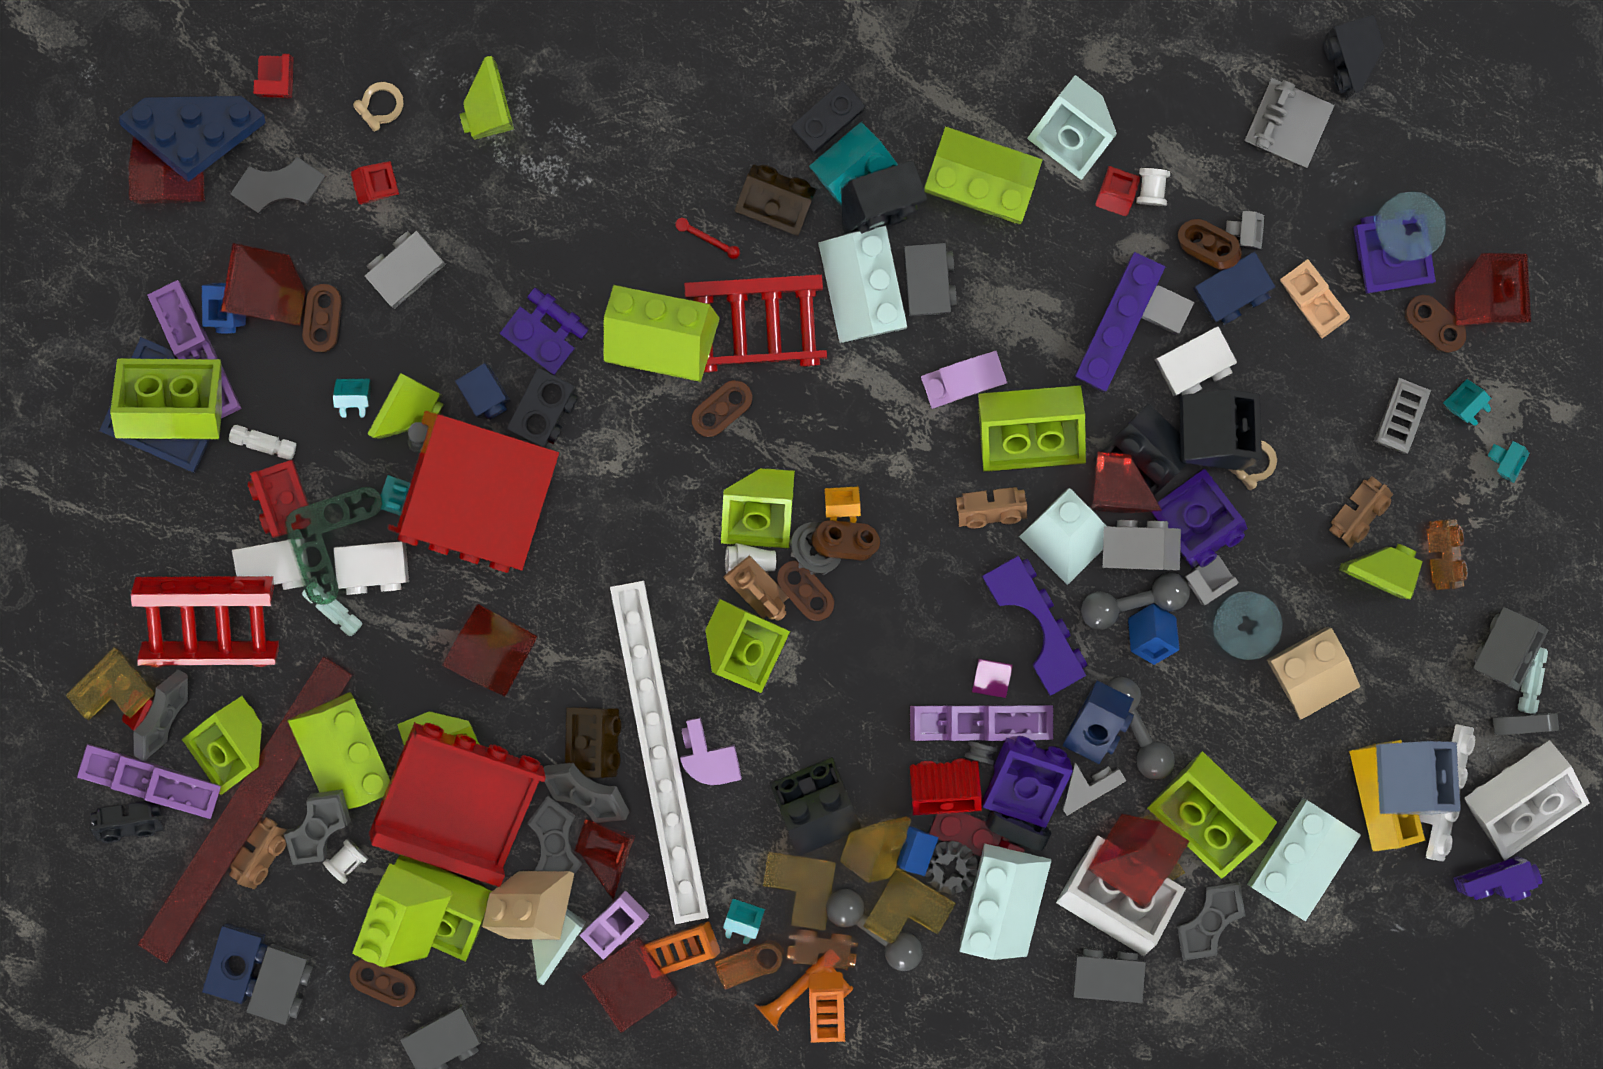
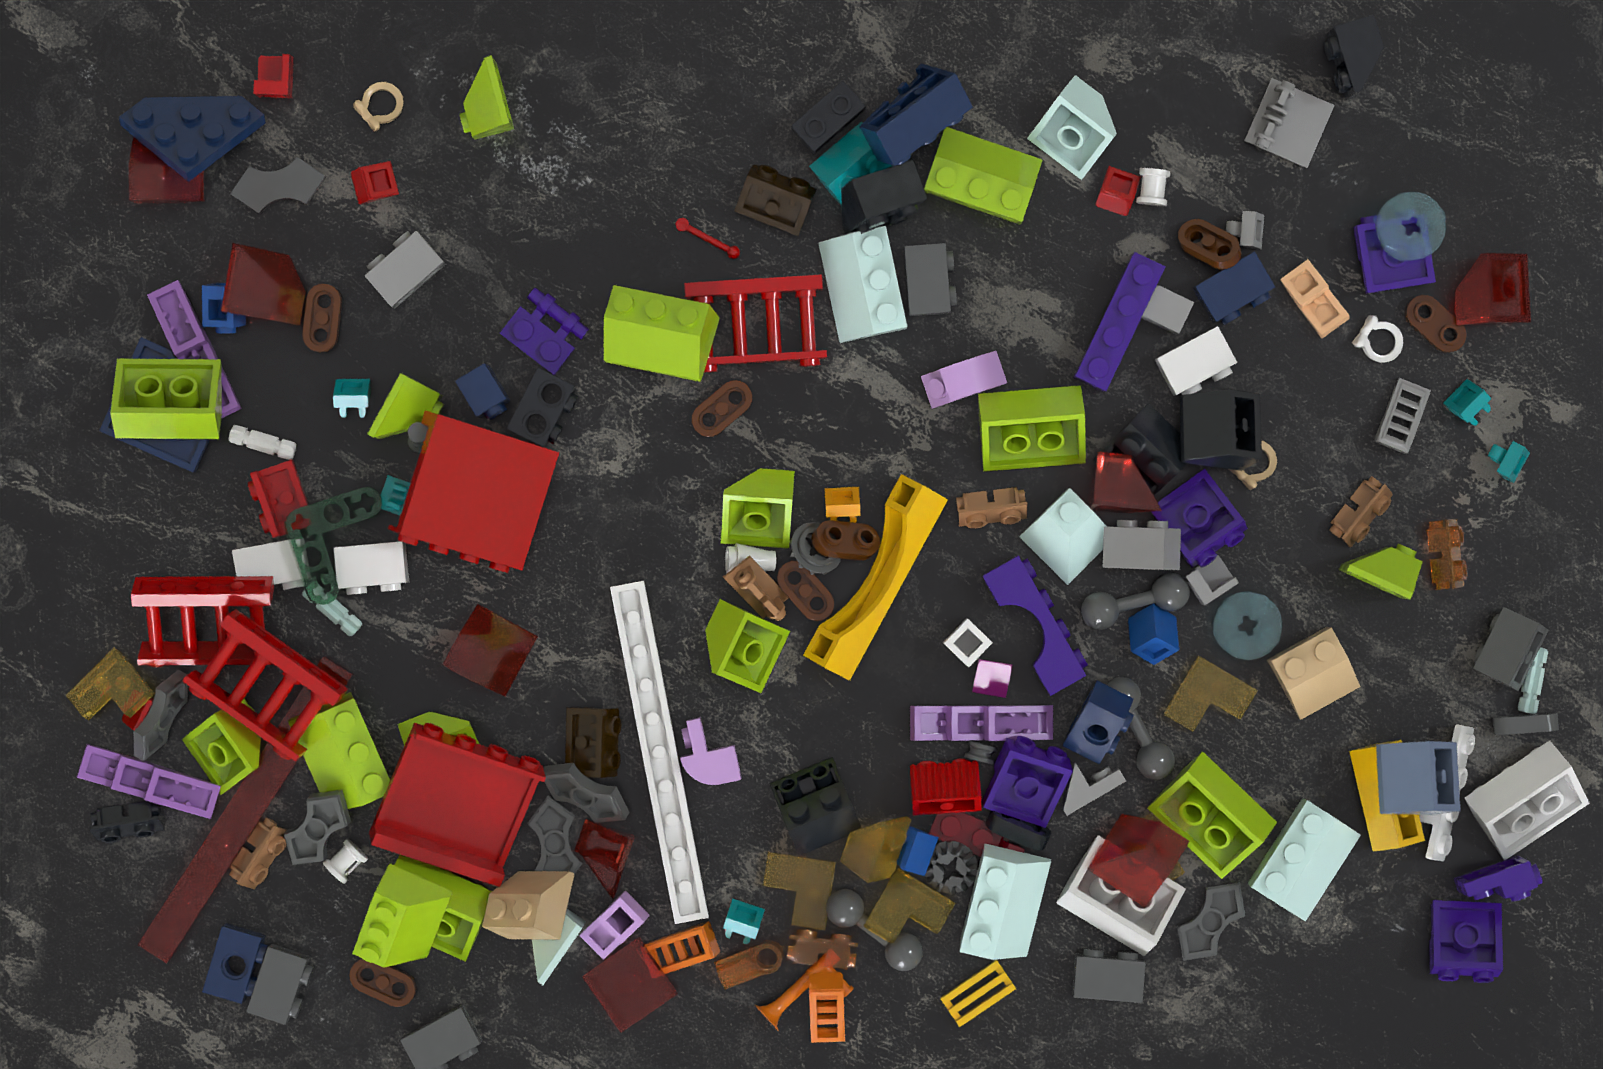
(295, 669): none -> red fence
(908, 522): none -> yellow arch
(915, 115): none -> dark blue wedge
(954, 1009): none -> yellow tile
(967, 642): none -> white brick
(1206, 685): none -> clear yellow tile
(1362, 341): none -> white piece
(1466, 940): none -> dark purple plate

